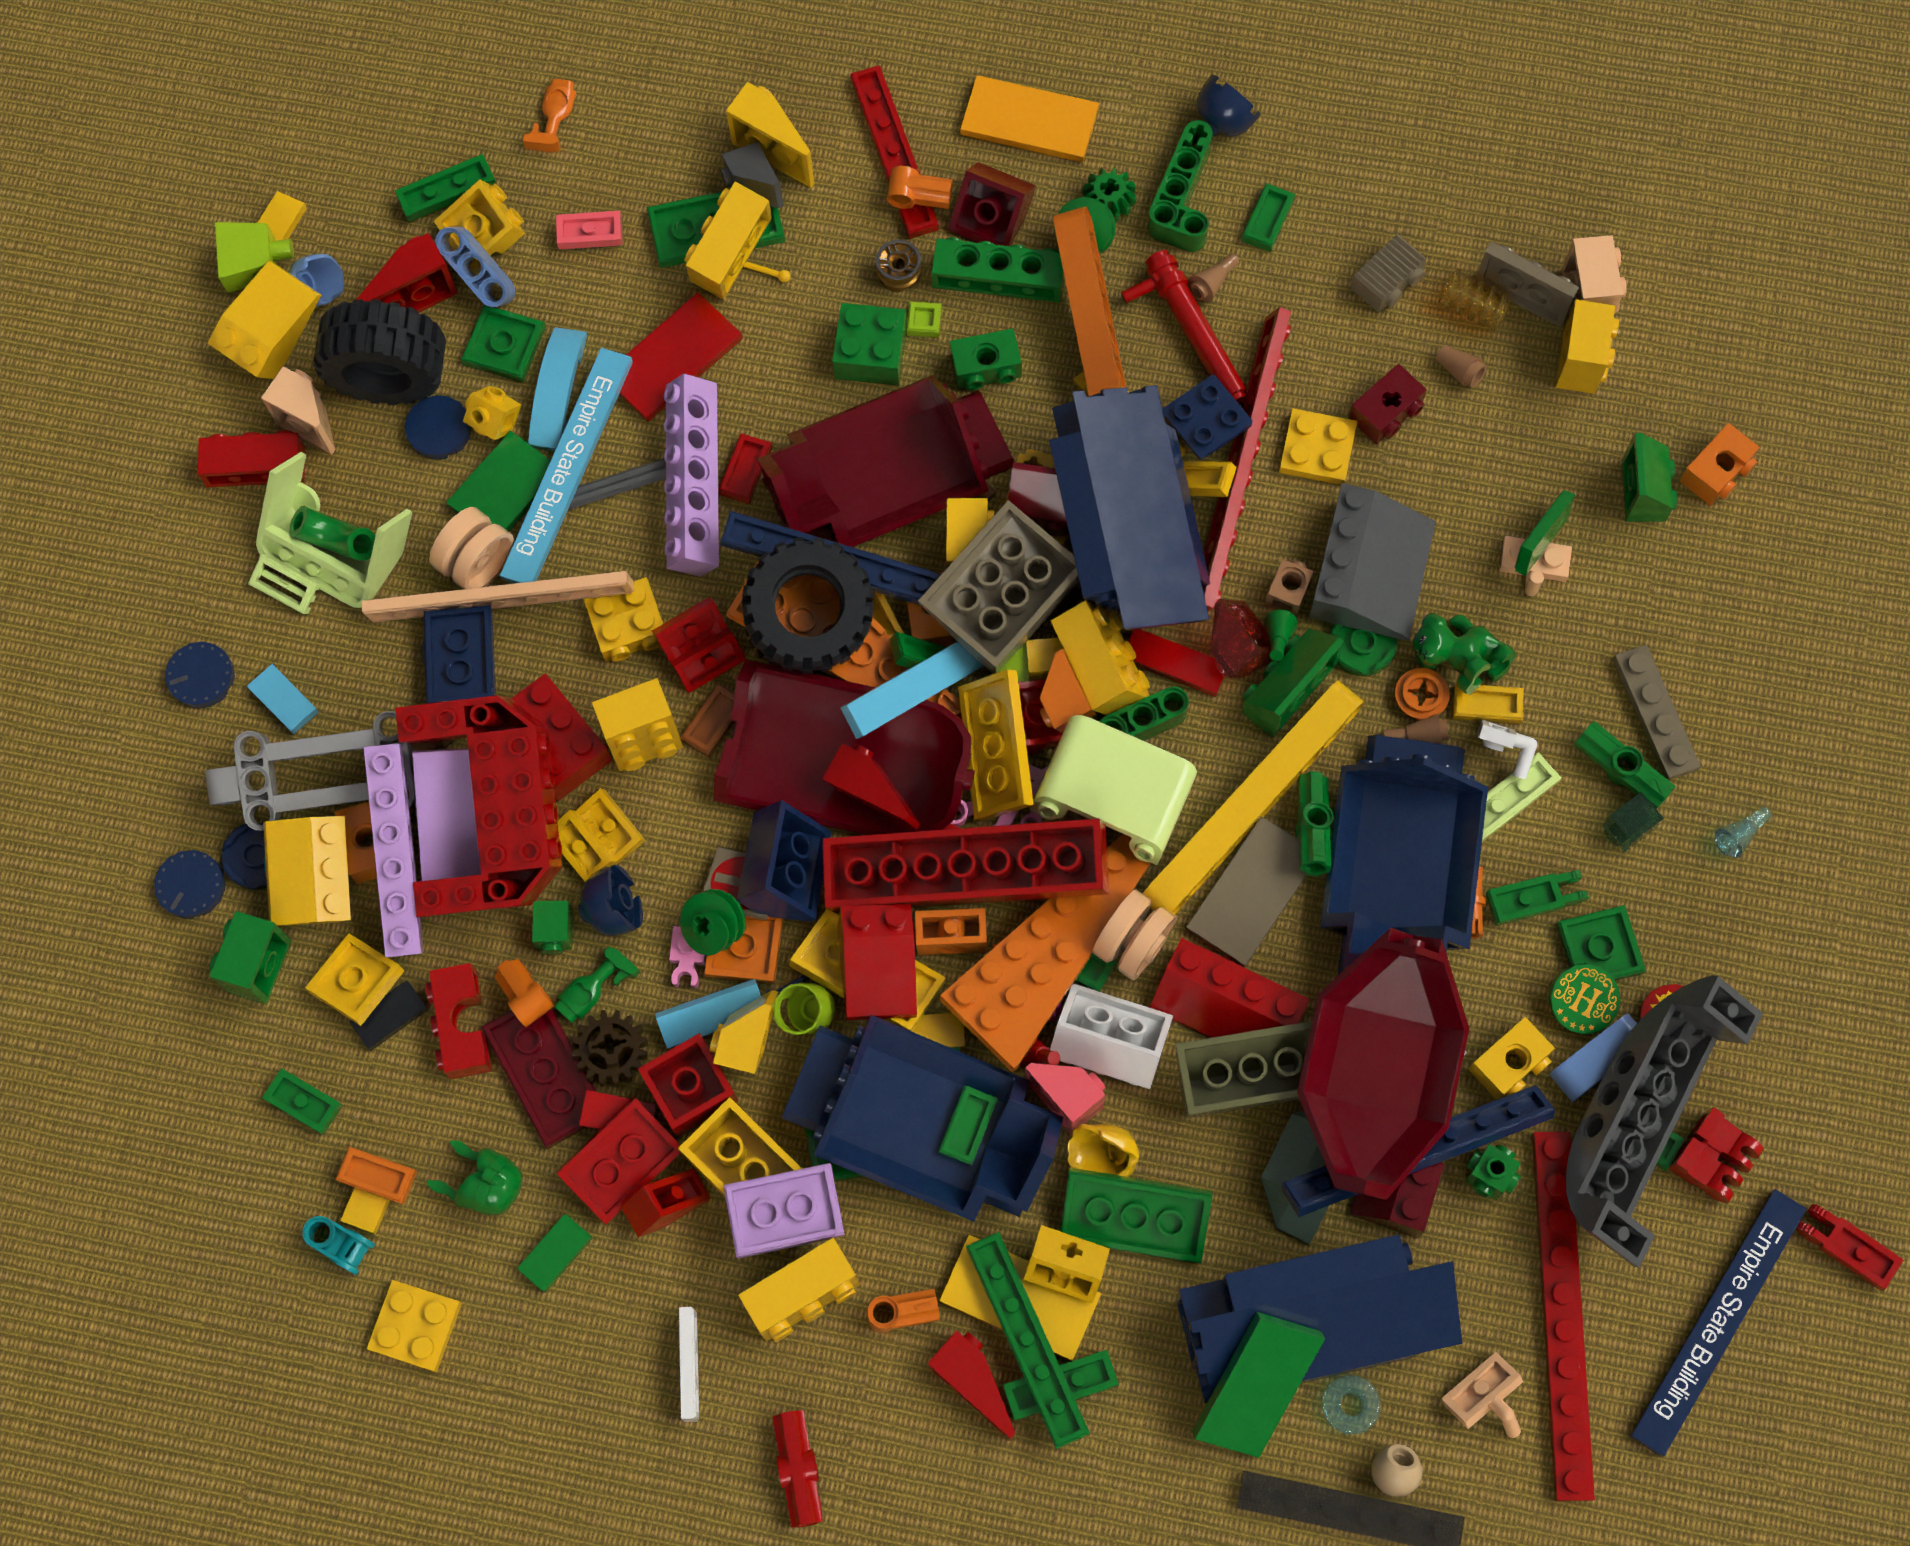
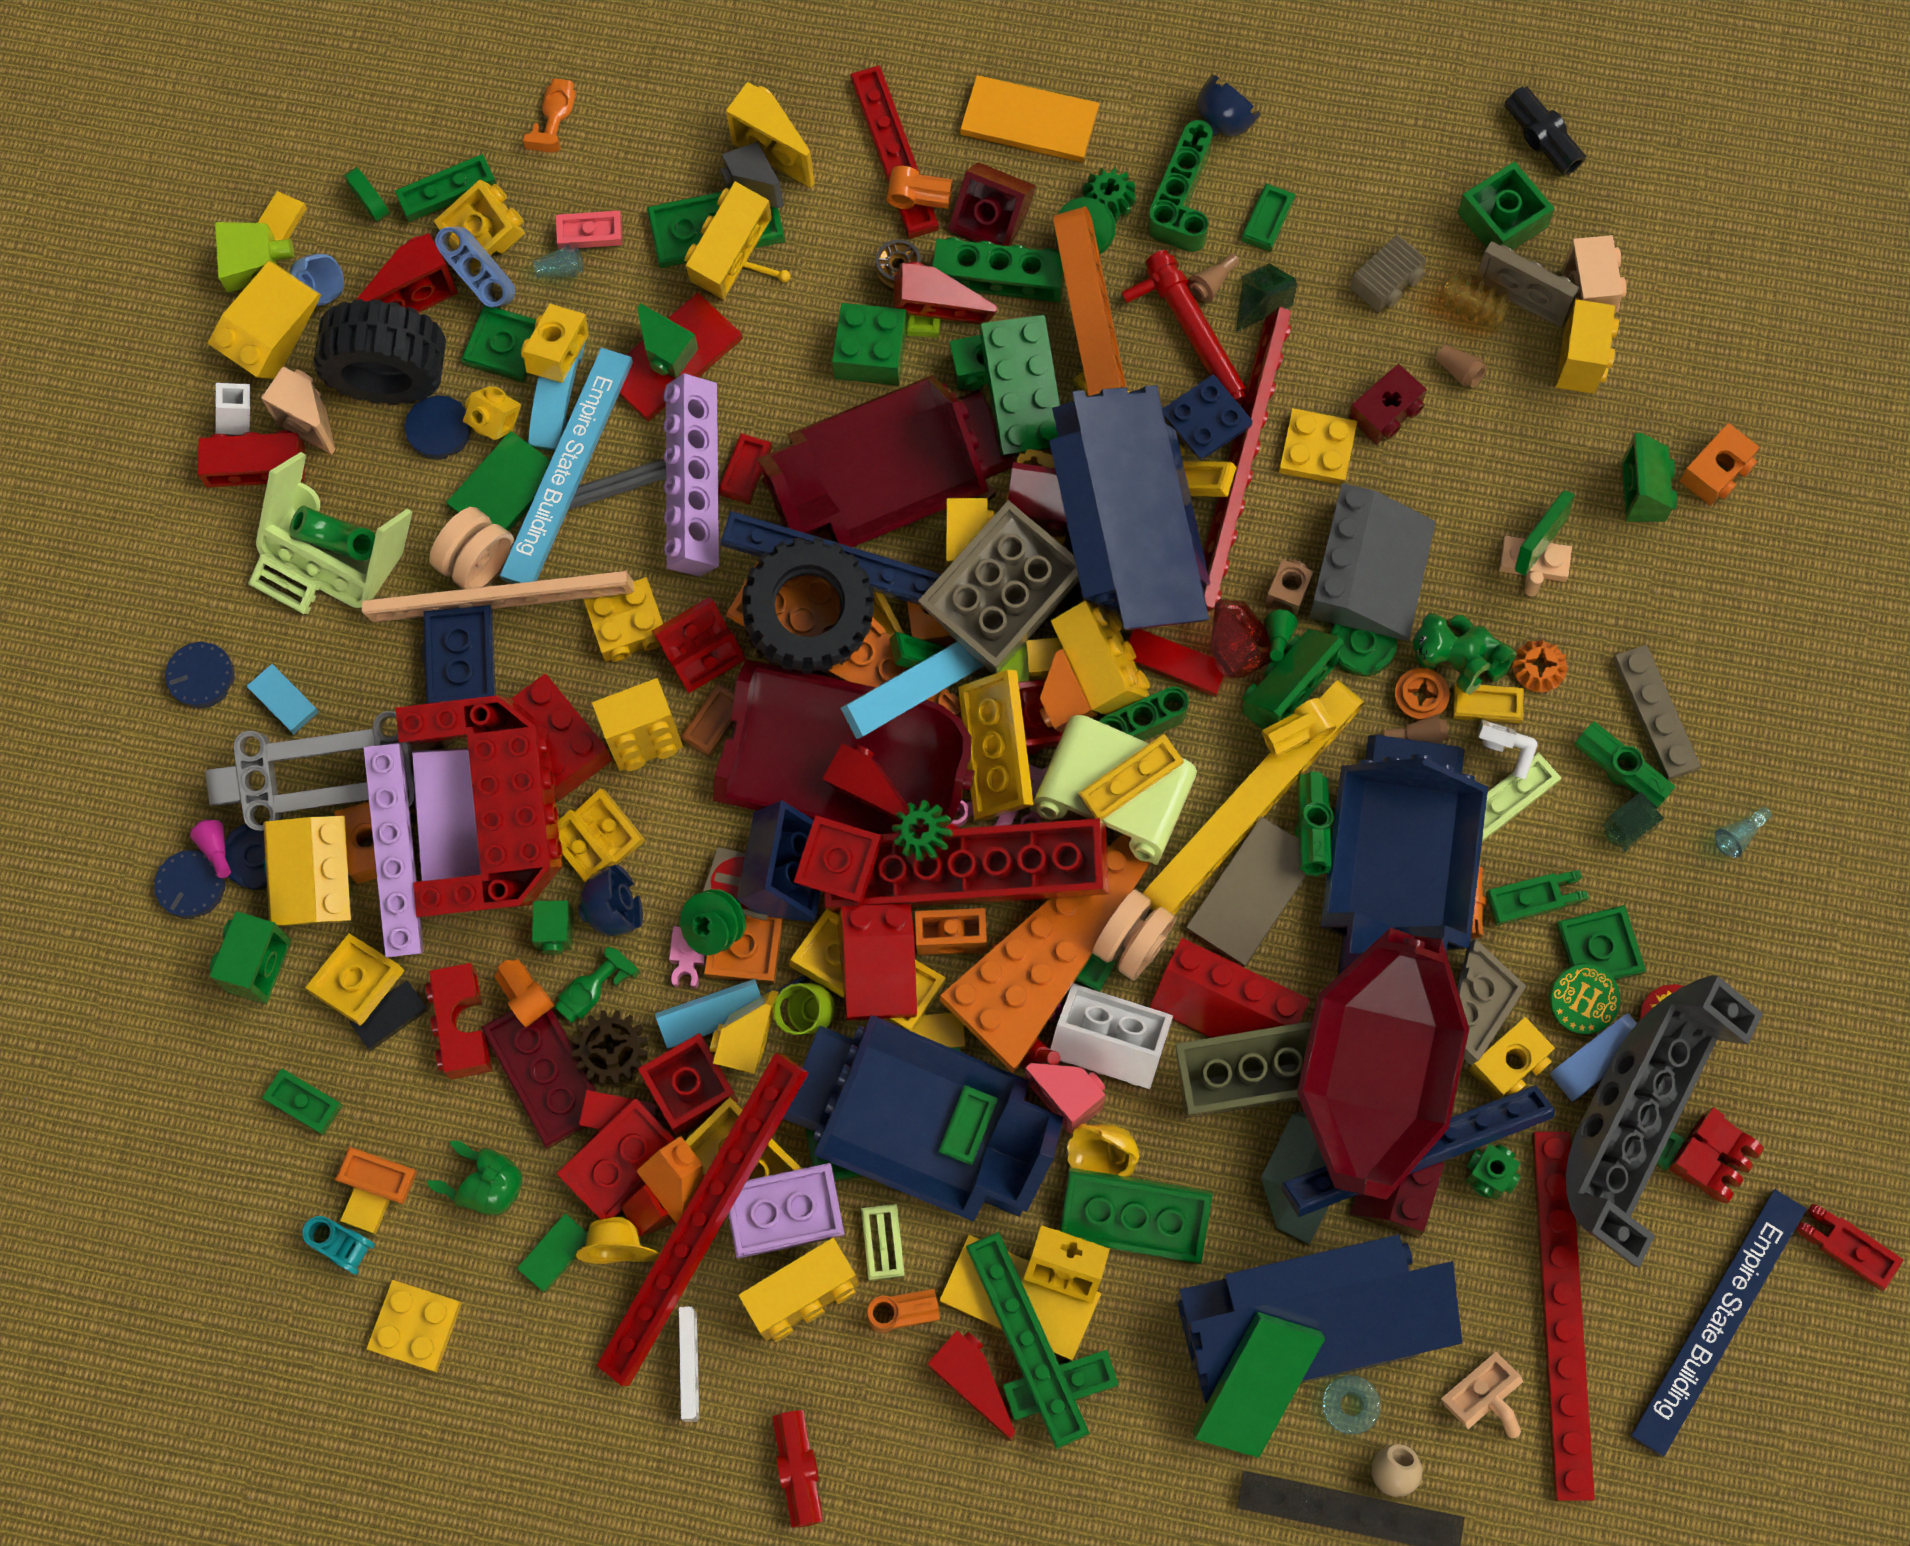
(211, 841): none -> dark pink cone
(232, 408): none -> white brick
(366, 194): none -> green beam
(555, 343): none -> yellow brick
(560, 263): none -> clear light blue cone
(614, 1241): none -> yellow piece
(666, 343): none -> green slope
(673, 1176): none -> orange slope
(702, 1219): none -> red plate
(838, 859): none -> red plate
(886, 1273): none -> yellowish green tile
(928, 840): none -> green gear
(936, 295): none -> slope
(1020, 383): none -> green plate
(1131, 778): none -> yellow tile
(1263, 293): none -> clear green slope
(1307, 723): none -> yellow piece
(1487, 997): none -> dark tan wing
(1506, 208): none -> green brick
(1528, 674): none -> orange gear
(1545, 130): none -> black piece

